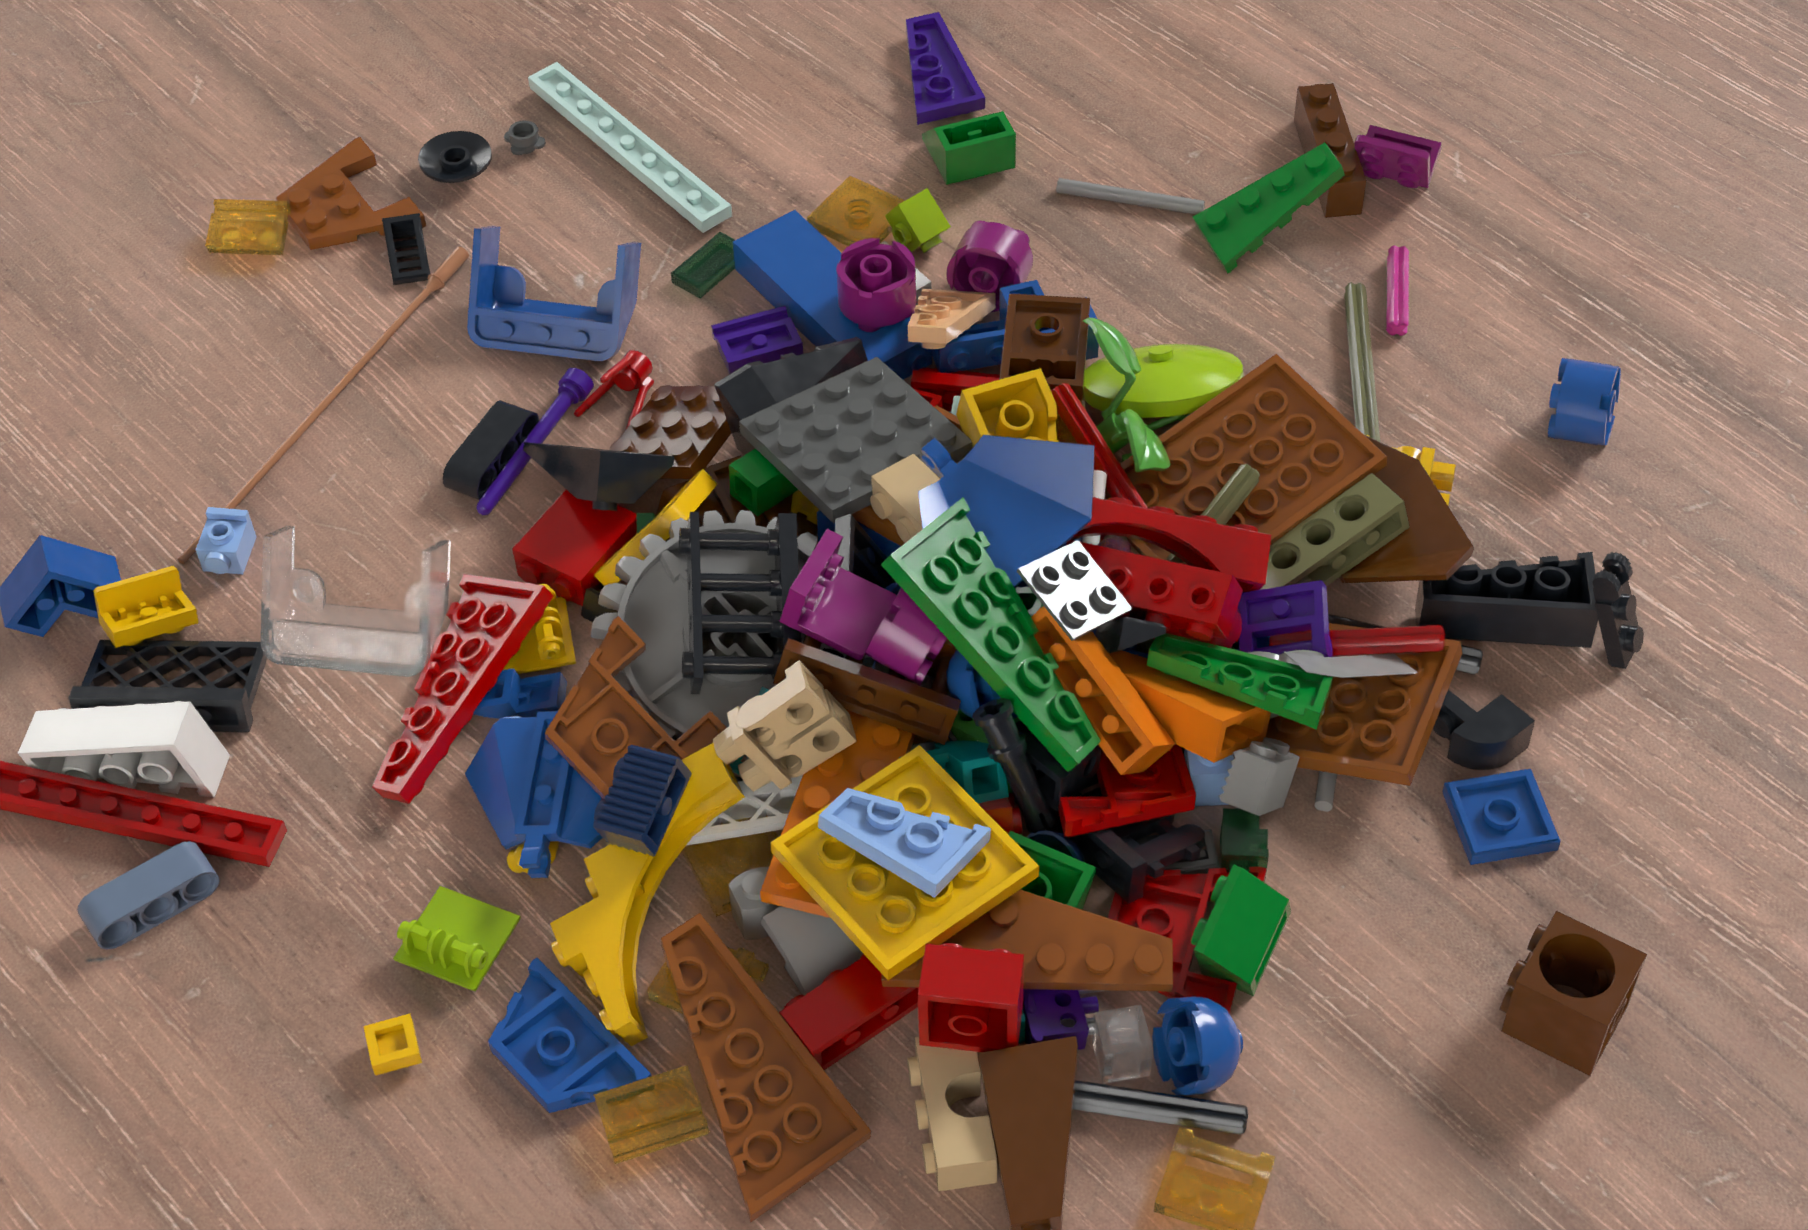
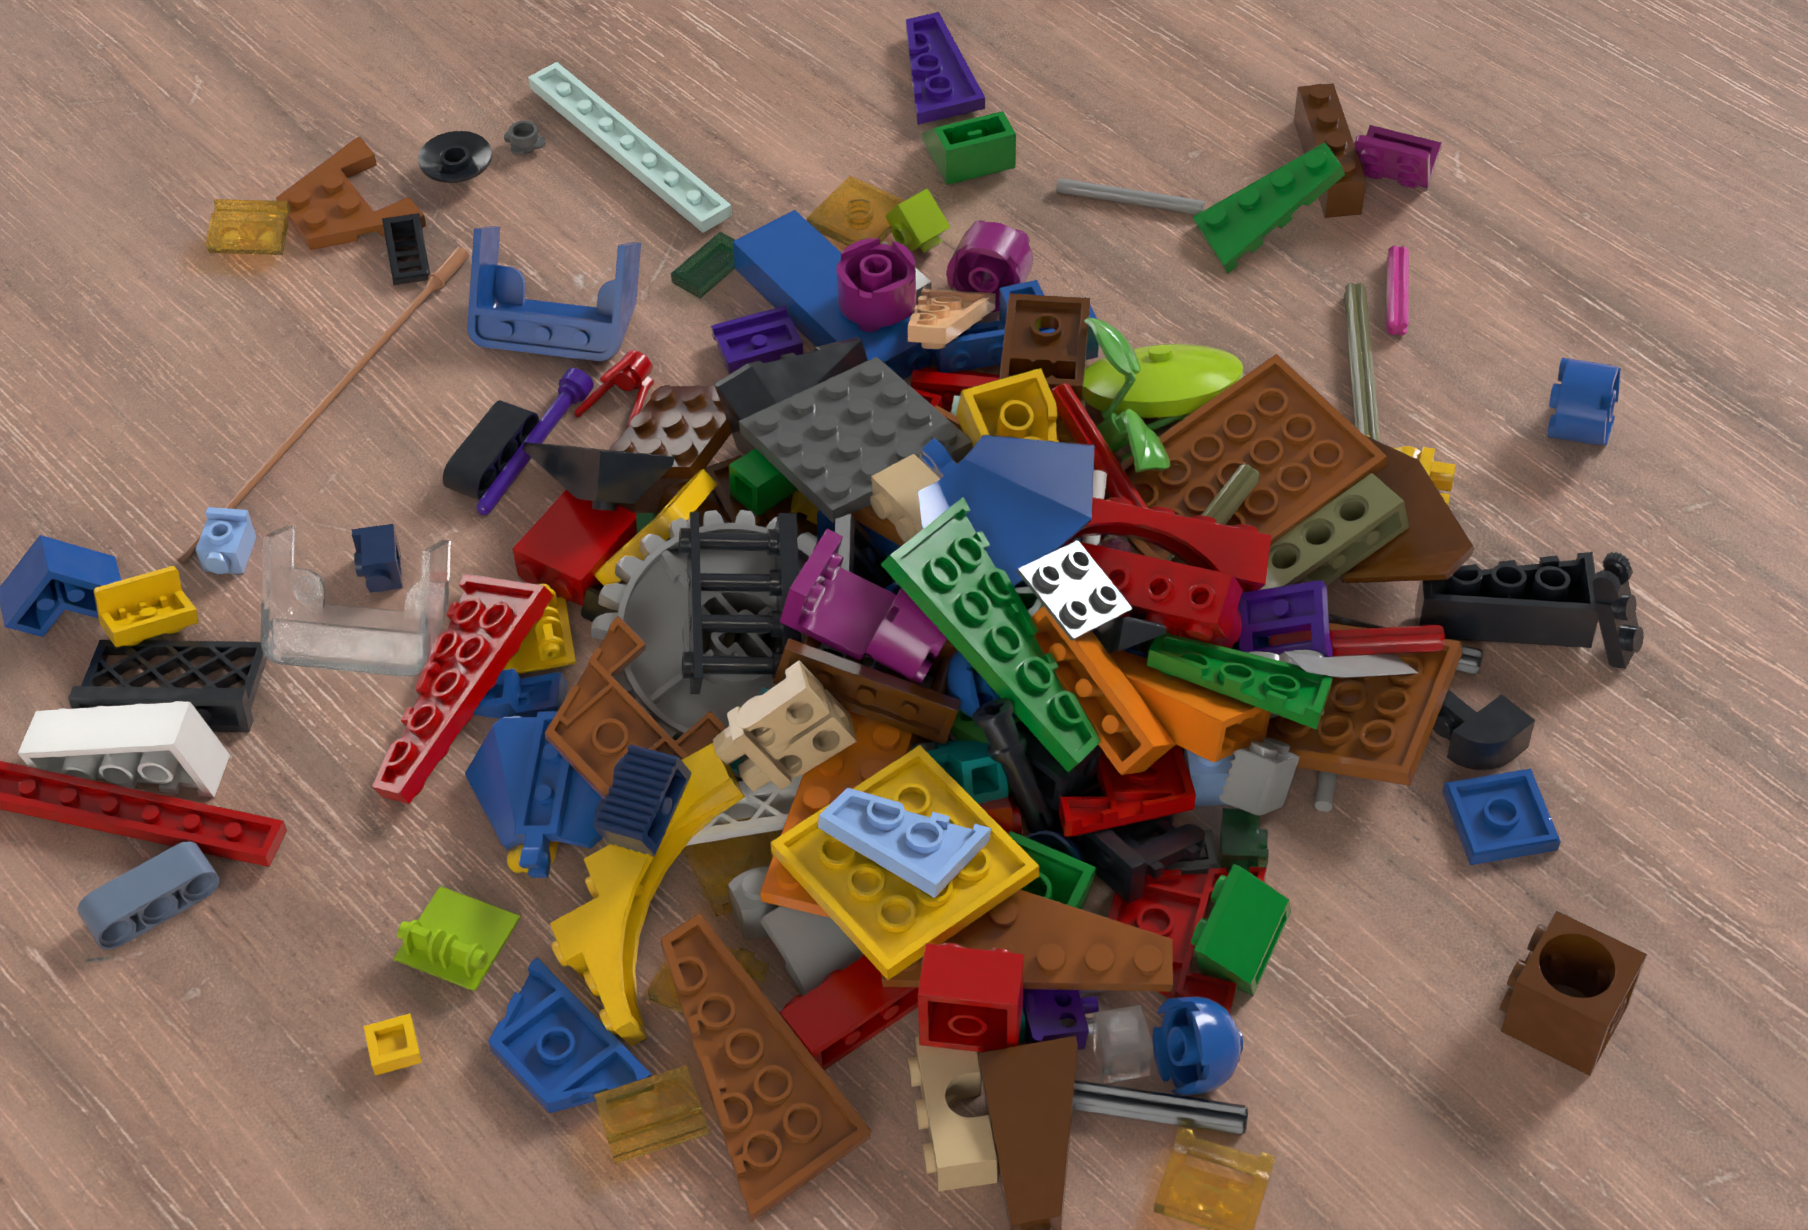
(378, 557): none -> dark blue brick

